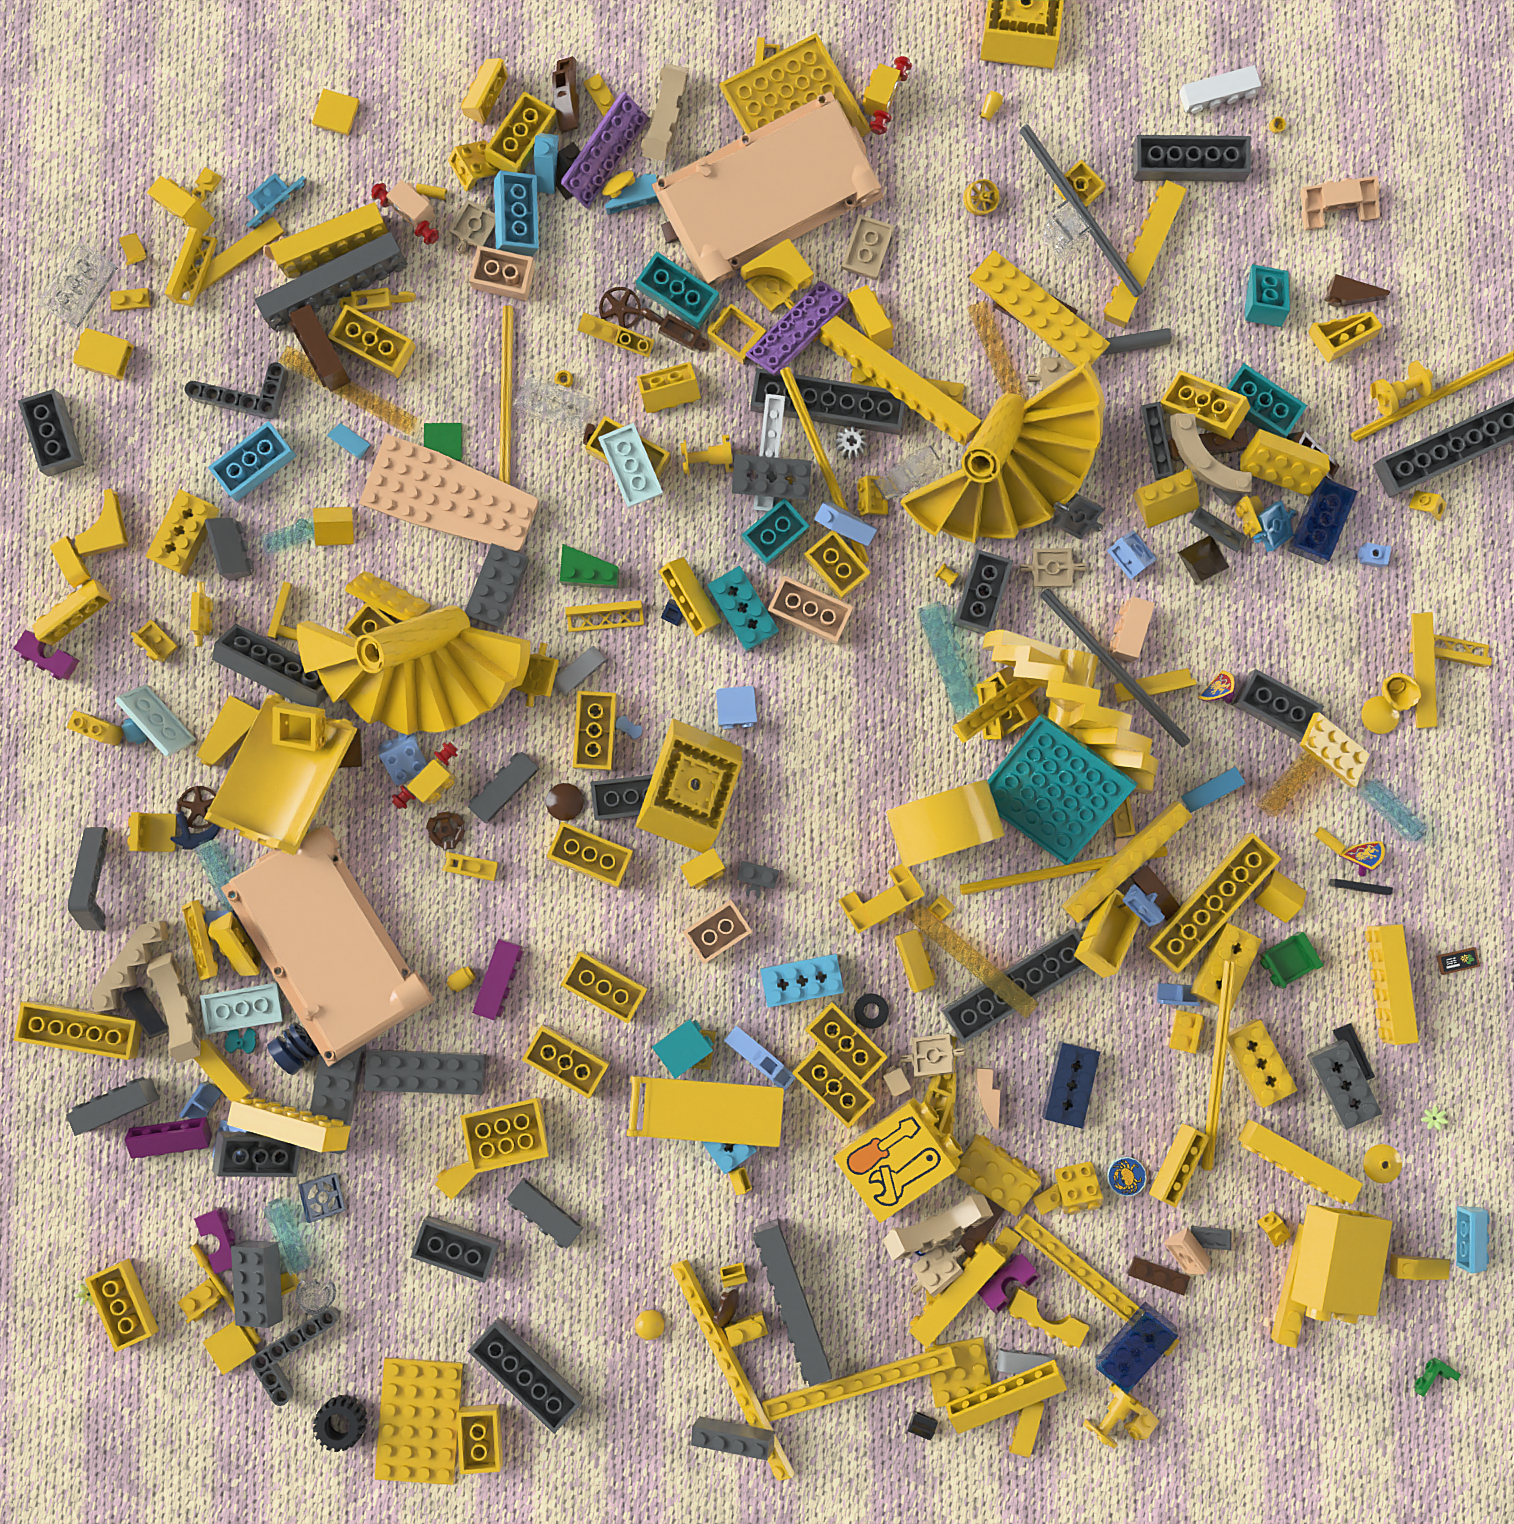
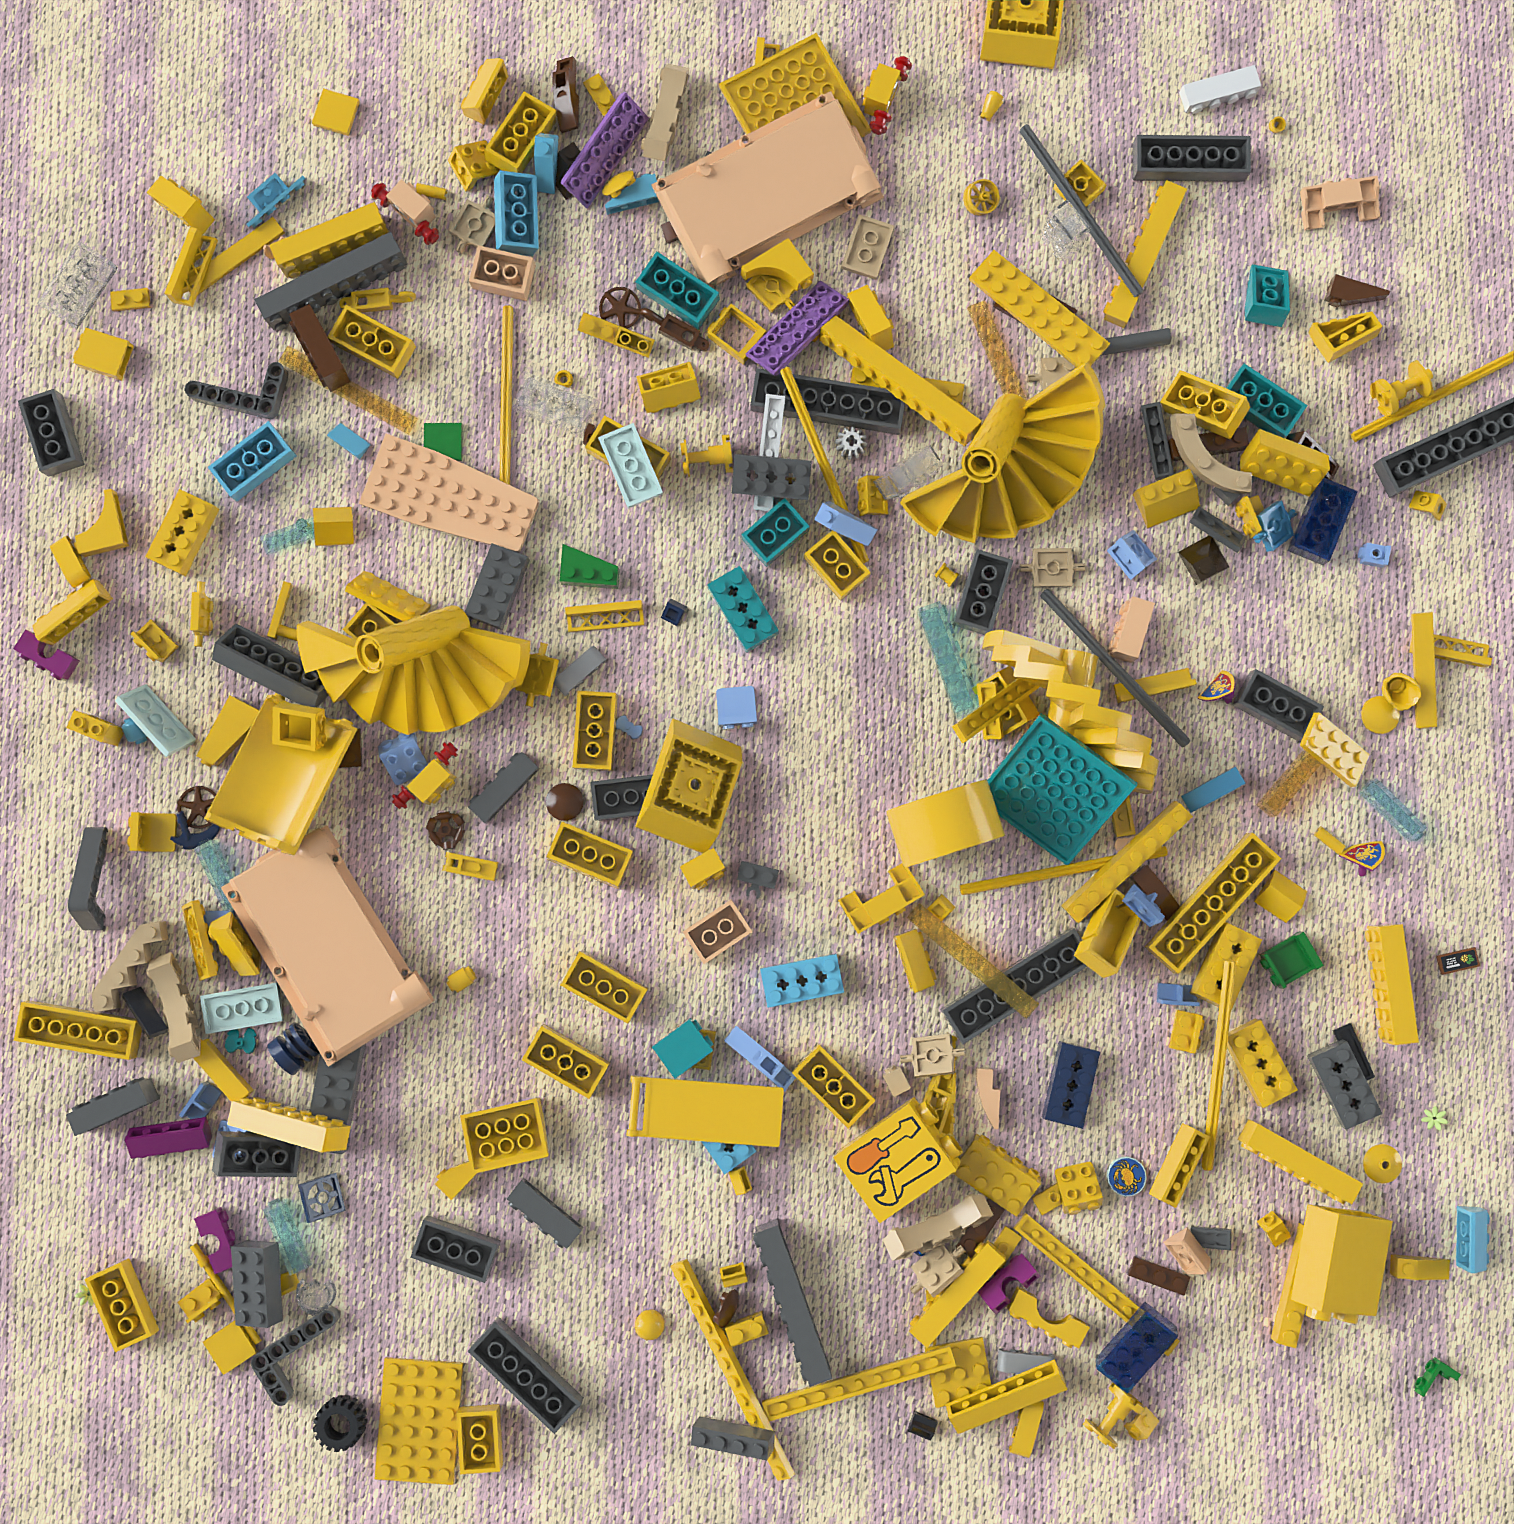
(132, 248): yellow bracket -> none
(207, 181): yellow plate -> none
(229, 548): dark grey slope -> none
(425, 1072): dark grey brick -> none
(497, 979): magenta brick -> none
(689, 596): yellow brick -> none
(810, 610): light nougat brick -> none
(845, 1055): yellow brick -> none
(859, 1011): black tyre -> none
(1078, 516): dark grey plate -> none
(1358, 886): black tile -> none

